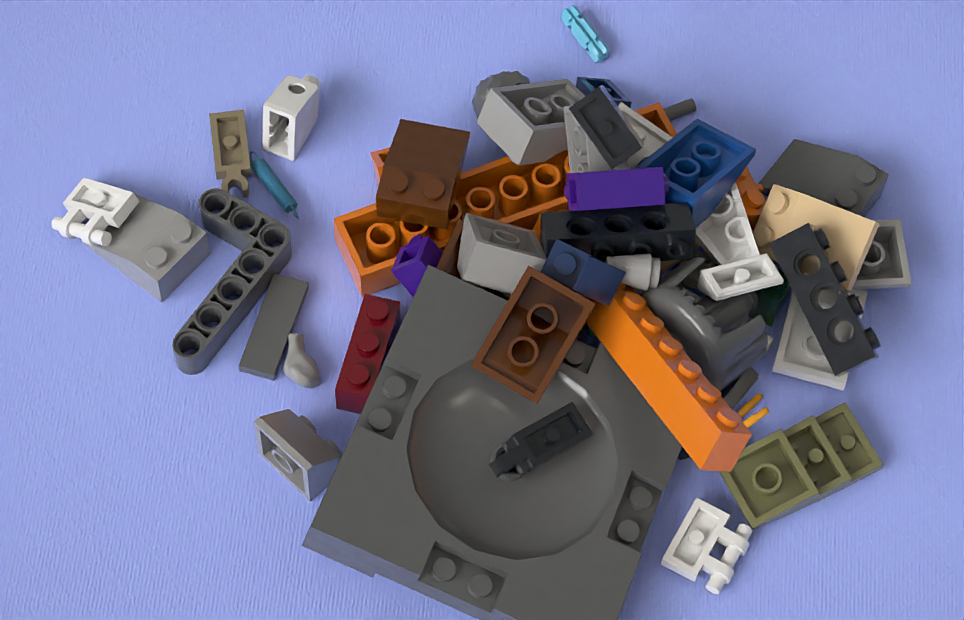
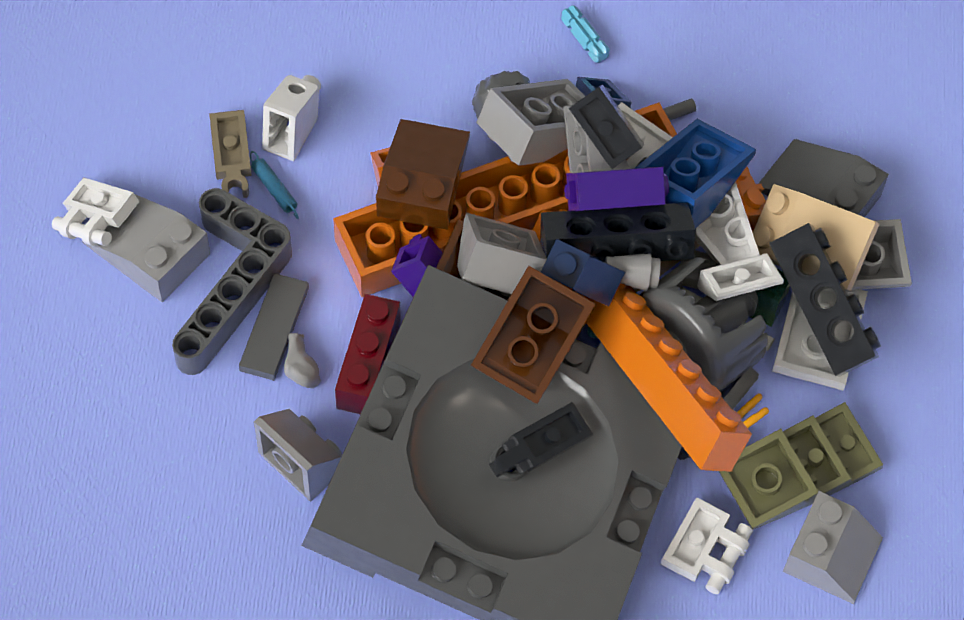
(834, 548): none -> light grey slope

